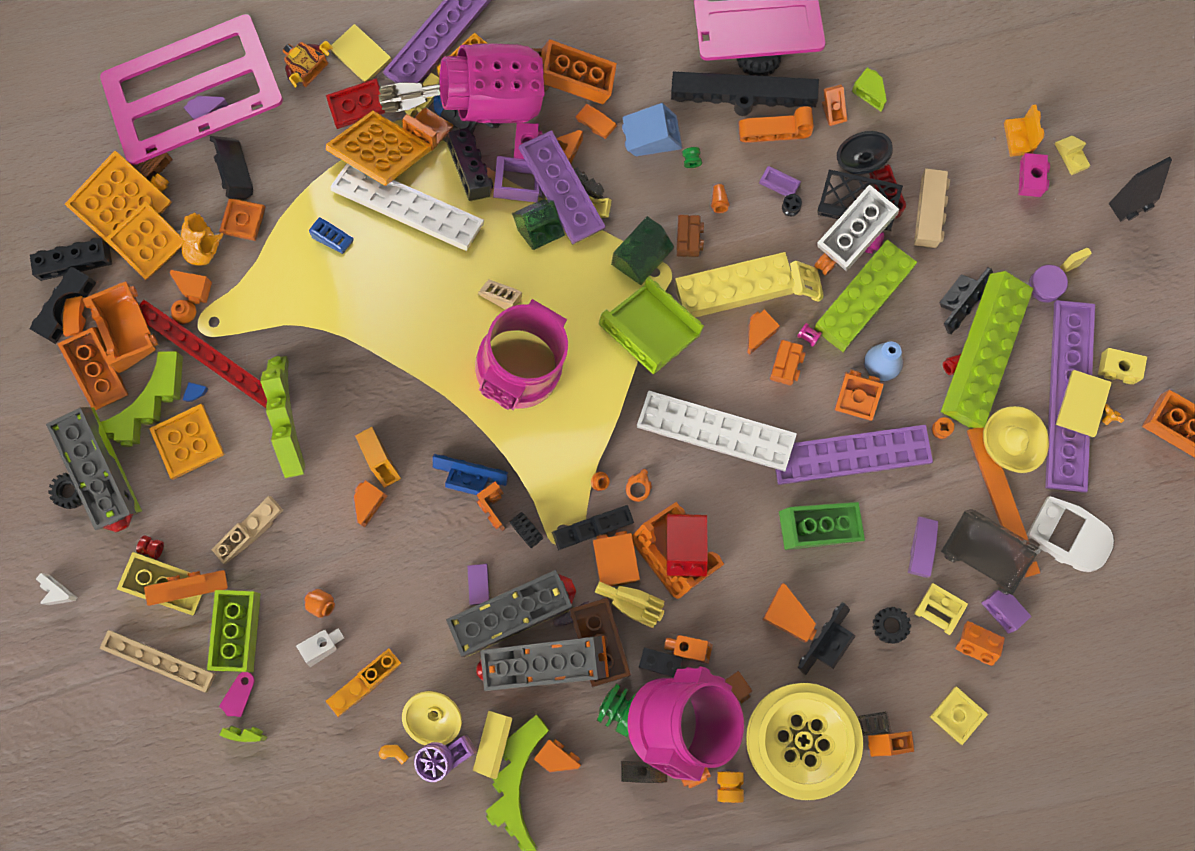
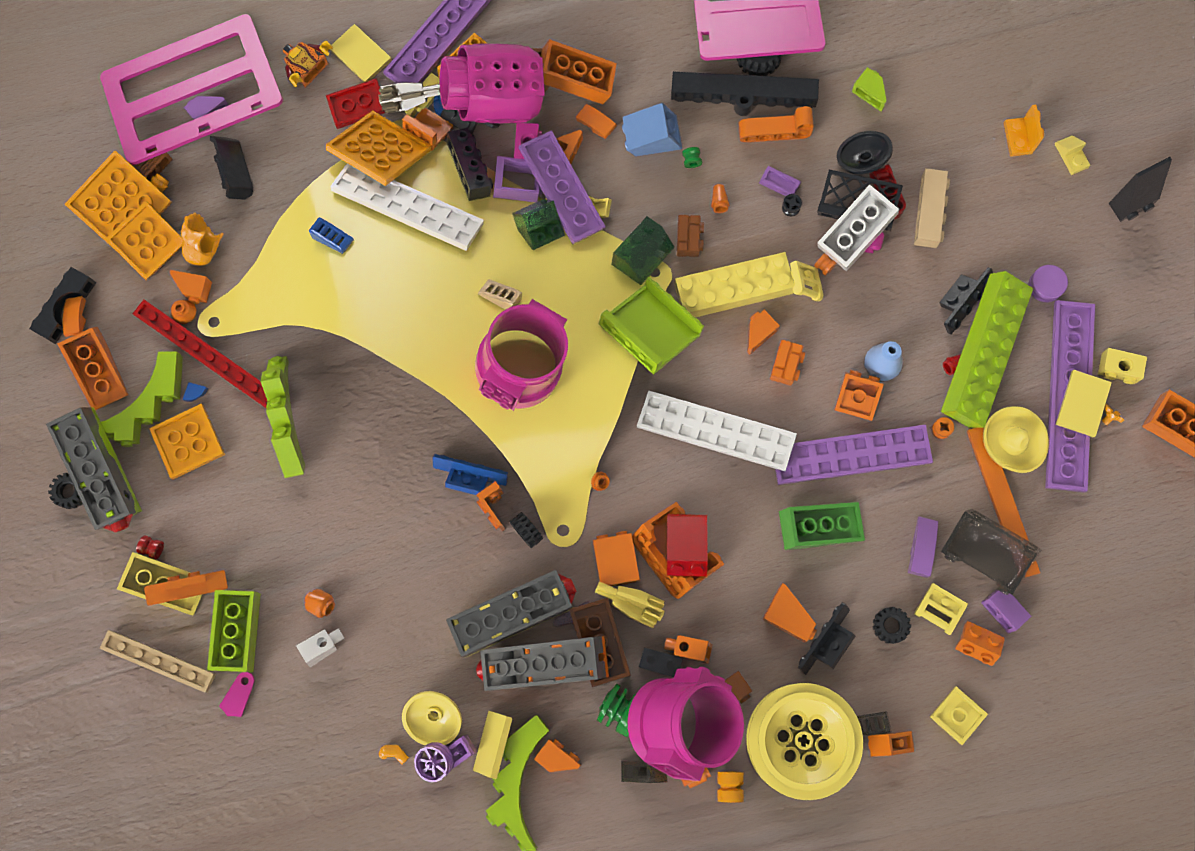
(57, 592): white slope -> none
(79, 255): black brick -> none
(121, 326): orange windscreen -> none
(242, 219): orange plate -> none
(248, 531): tan slope -> none
(248, 735): lime slope -> none
(363, 683): light orange slope -> none
(367, 501): orange slope -> none
(377, 457): light orange slope -> none
(478, 584): medium lavender tile -> none
(591, 187): clear smoke slope -> none
(592, 527): black slope -> none
(640, 478): orange piece -> none
(806, 329): dark pink bush -> none
(834, 105): orange slope -> none
(865, 295): lime brick -> none
(1028, 183): dark pink brick -> none
(1075, 259): light yellow tile -> none
(1091, 545): white slope -> none

